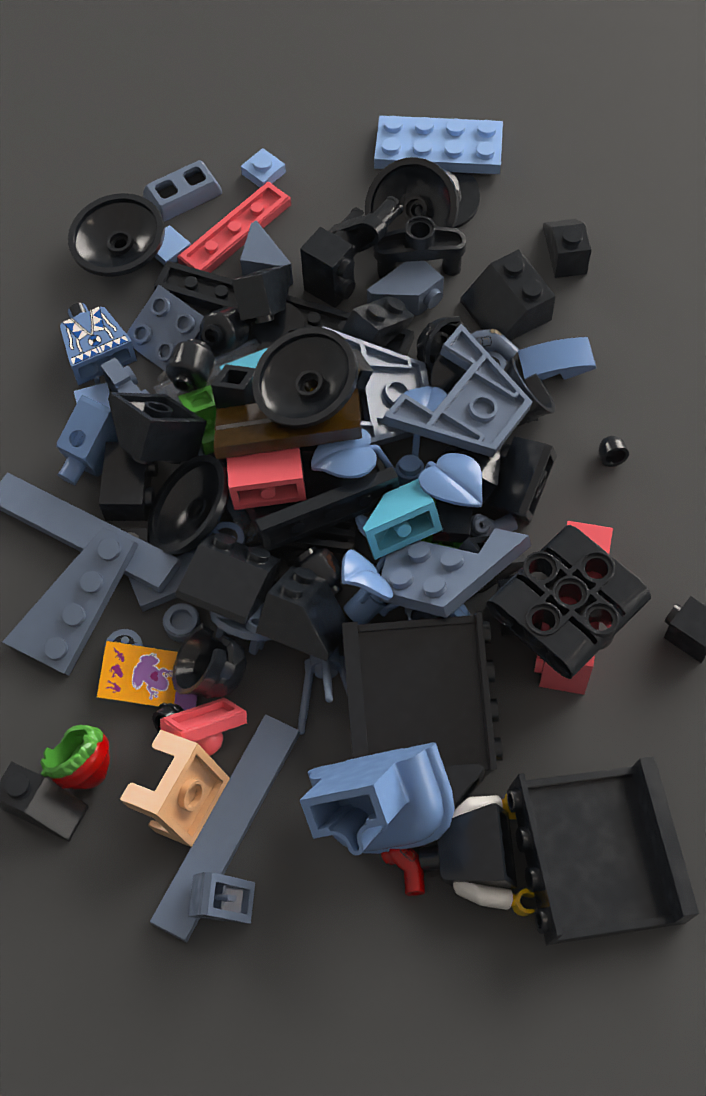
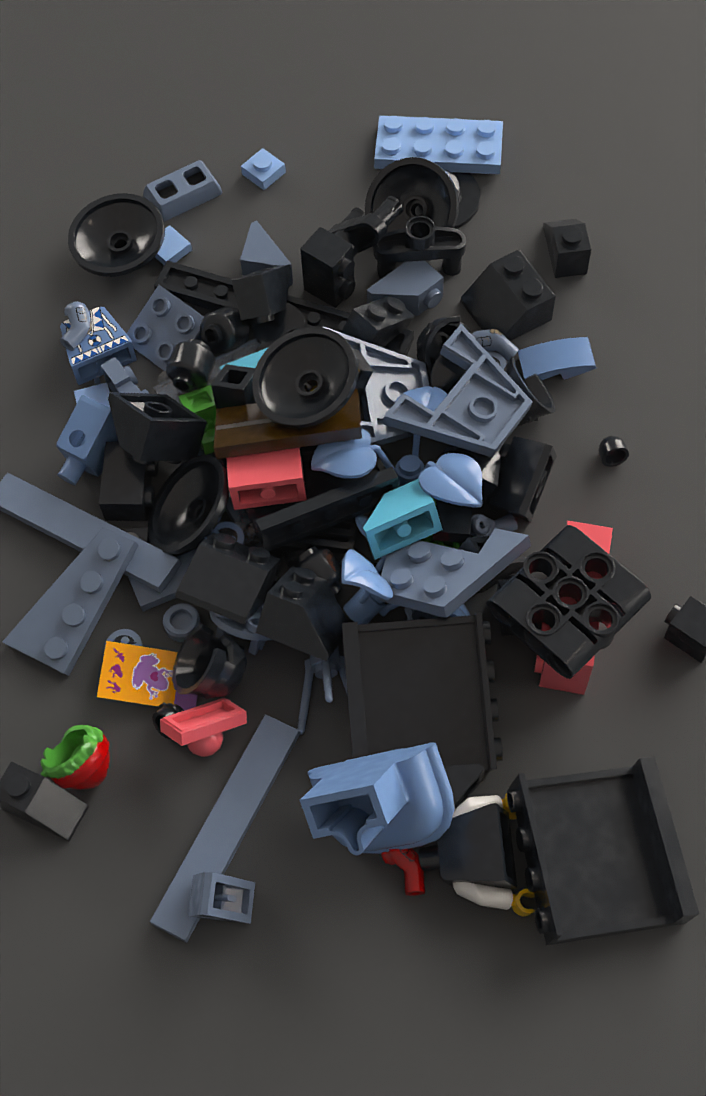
(80, 325): none -> sand blue arm
(184, 793): light nougat panel -> none
(232, 230): coral tile -> none

